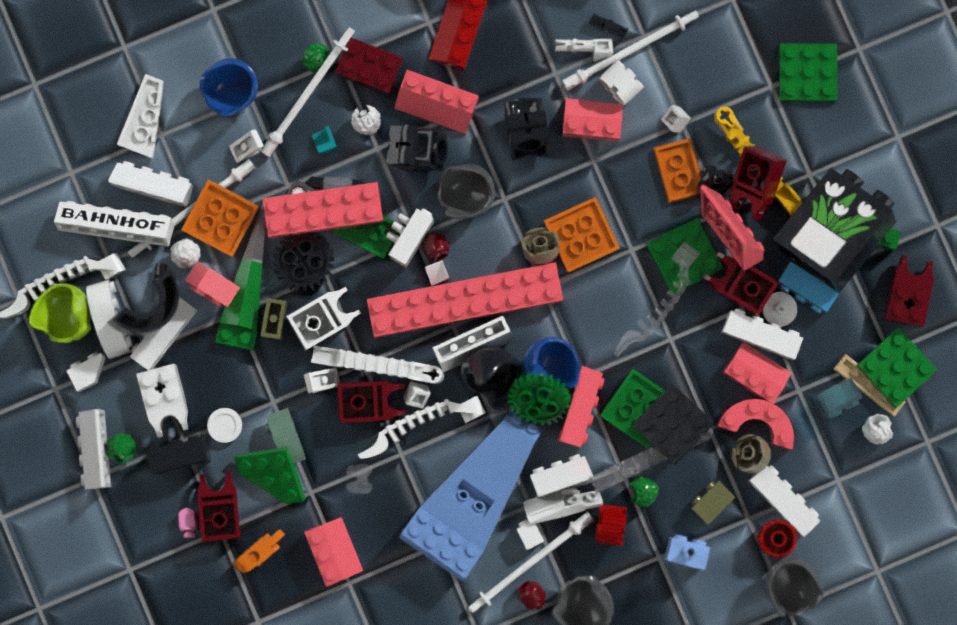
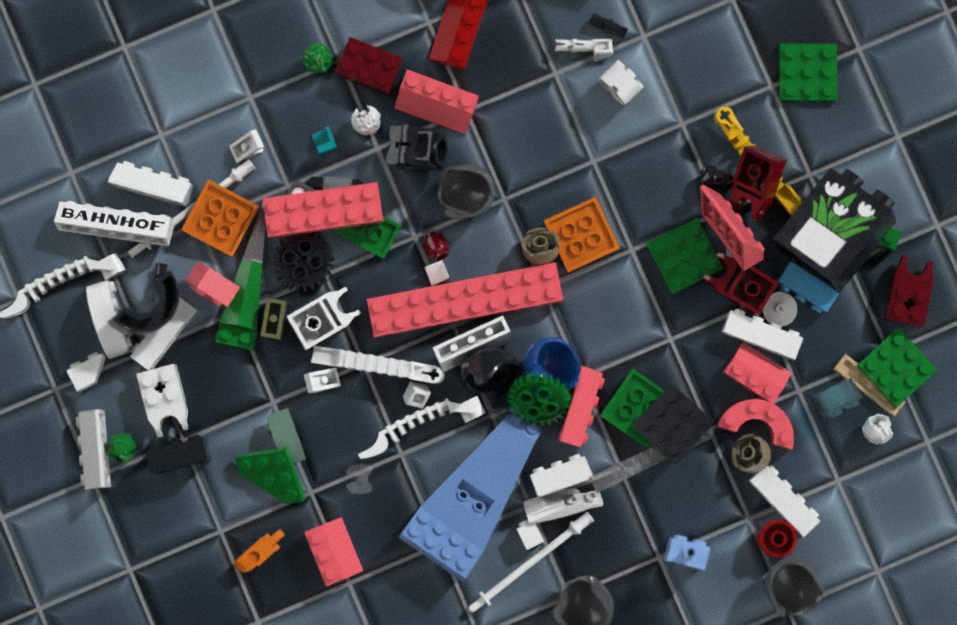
(62, 313): lime piece -> none
(142, 123): white wing -> none
(185, 253): white piece -> none
(187, 522): bright pink arm -> none
(215, 504): dark red brick -> none
(224, 425): white piece -> none
(229, 86): blue piece -> none
(276, 137): white bar -> none
(374, 401): dark red brick -> none
(410, 237): white piece -> none
(526, 128): black piece -> none
(532, 595): dark red head -> none
(582, 75): white bar -> none
(592, 120): coral slope -> none
(611, 525): red brick -> none
(644, 491): green piece -> none
(675, 119): white slope -> none
(678, 169): orange tile -> none
(684, 258): clear piece -> none
(711, 502): olive brick -> none

